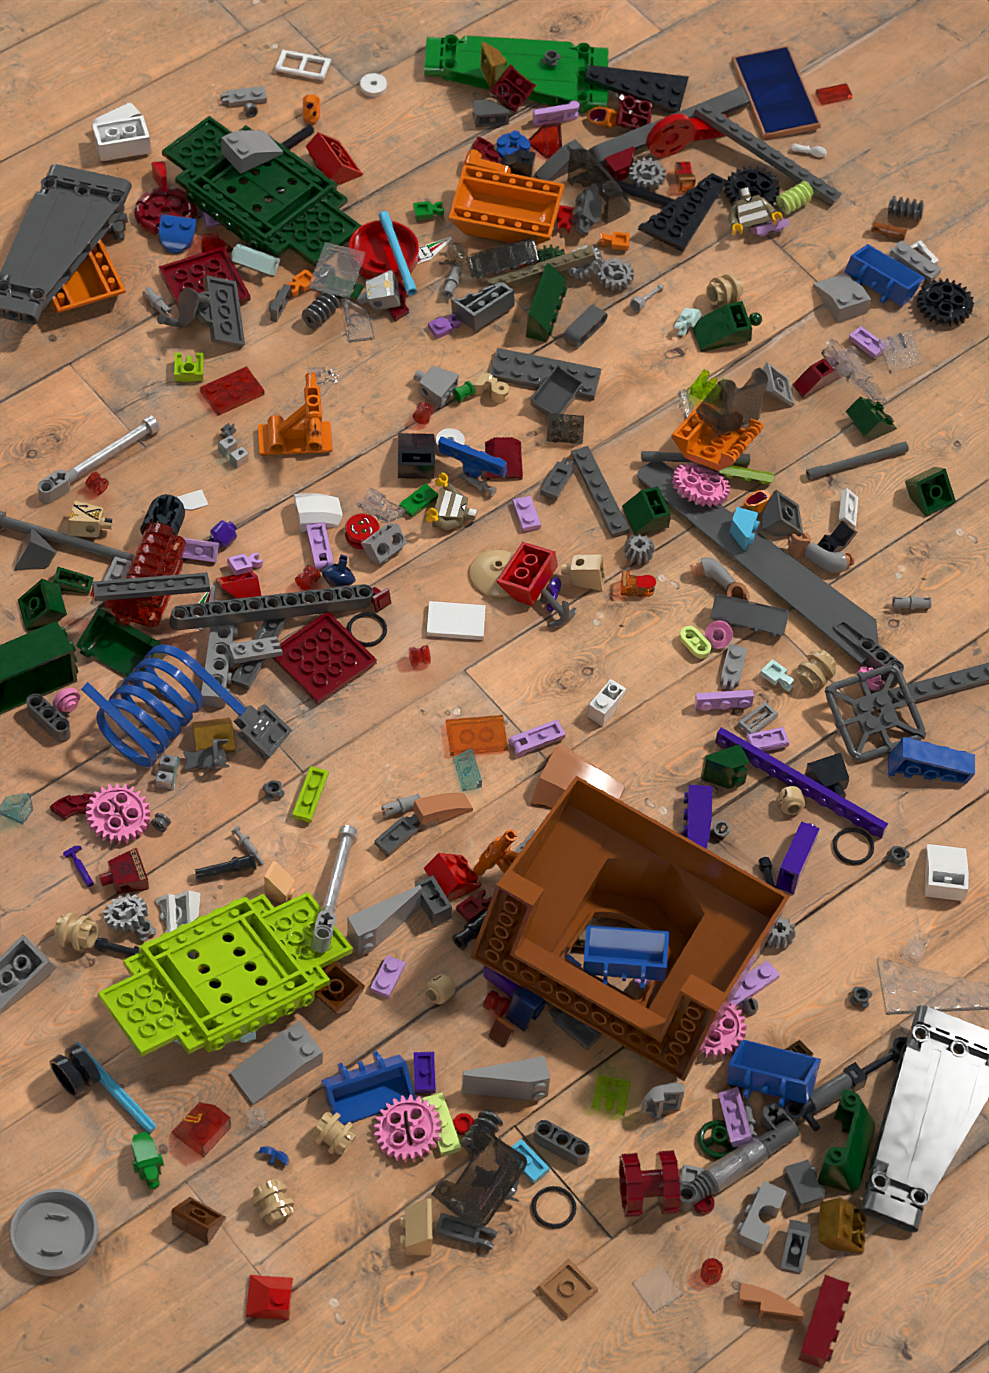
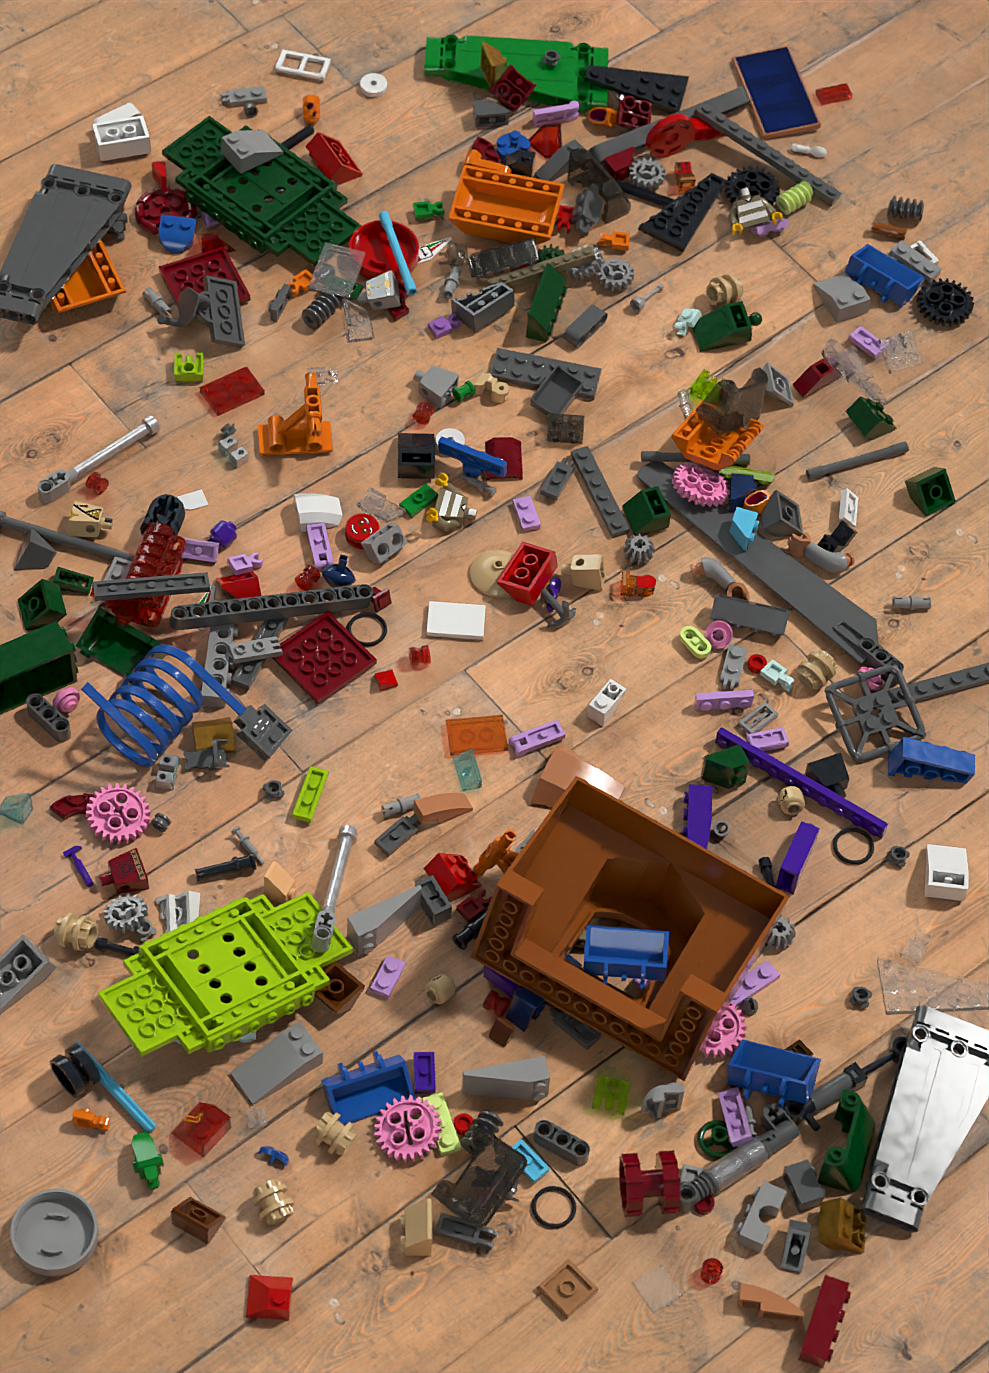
(87, 1119): none -> orange plate
(255, 259): light aqua window -> none
(386, 679): none -> red slope
(740, 488): none -> dark blue slope
(756, 663): none -> red tile

